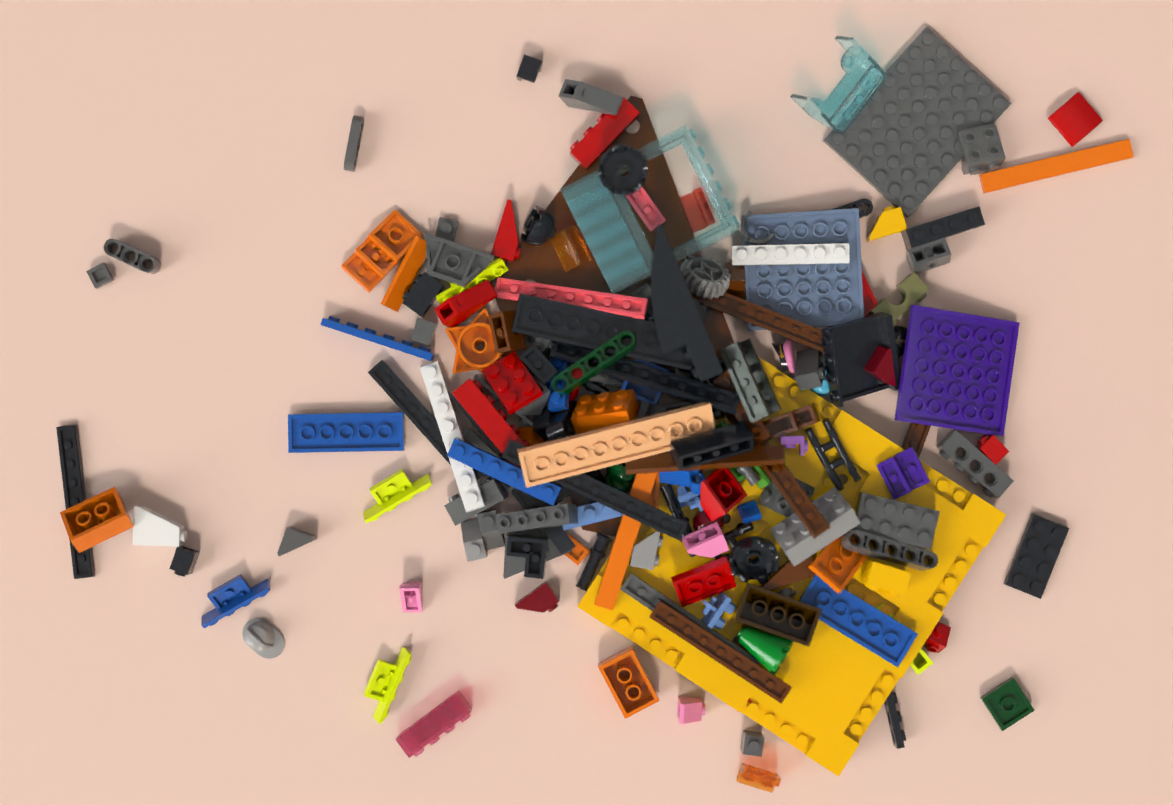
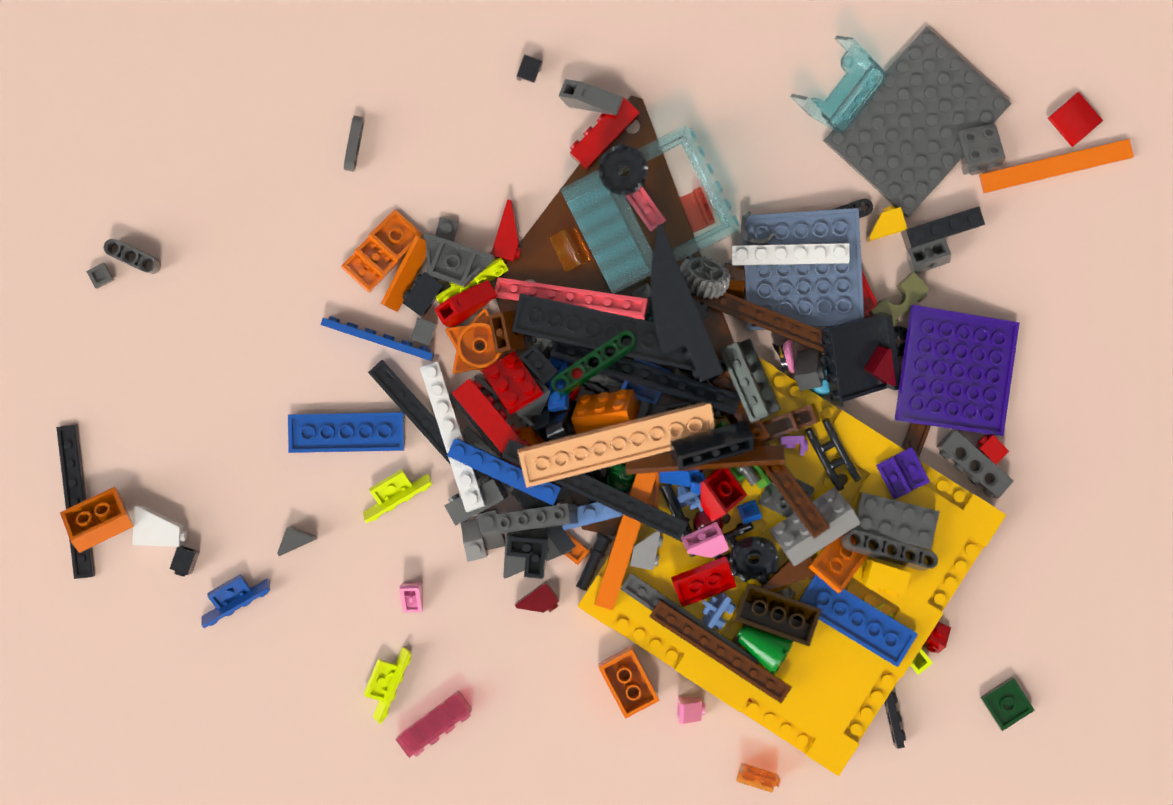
(263, 638): light grey piece -> none
(538, 227): black cylinder -> none
(752, 743): dark grey brick -> none
(1036, 556): black plate -> none

